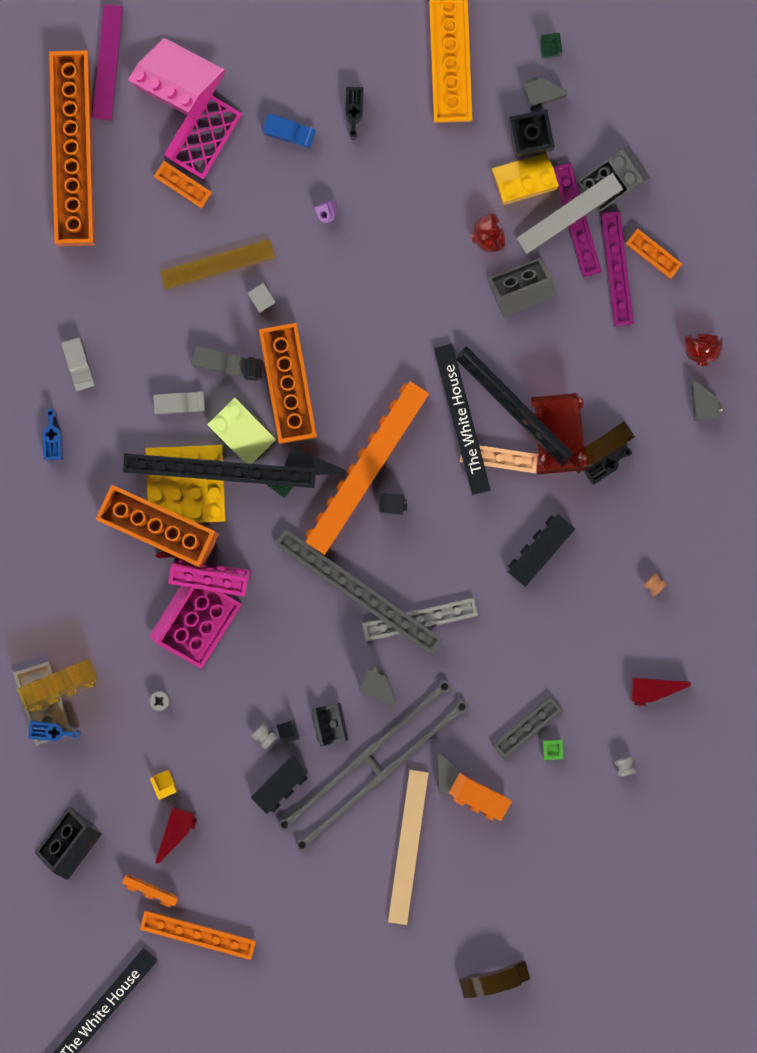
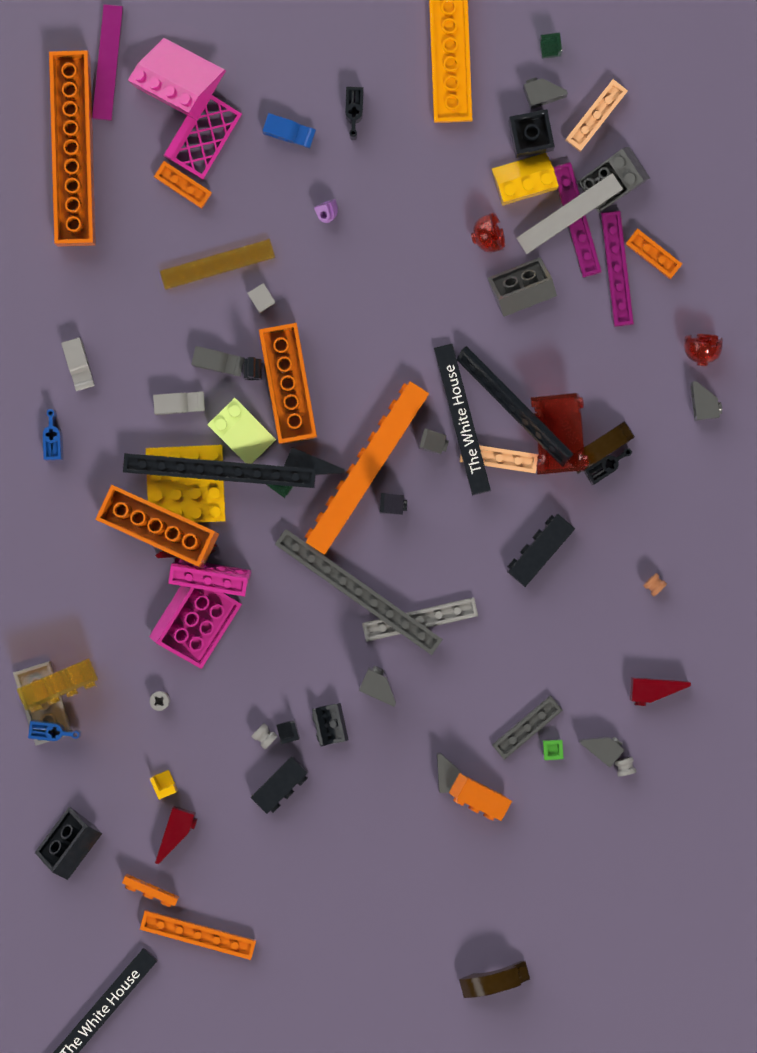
(381, 774): dark grey bar -> none
(408, 847): tan tile -> none
(433, 442): none -> dark grey slope
(596, 115): none -> light nougat plate
(604, 748): none -> dark grey slope

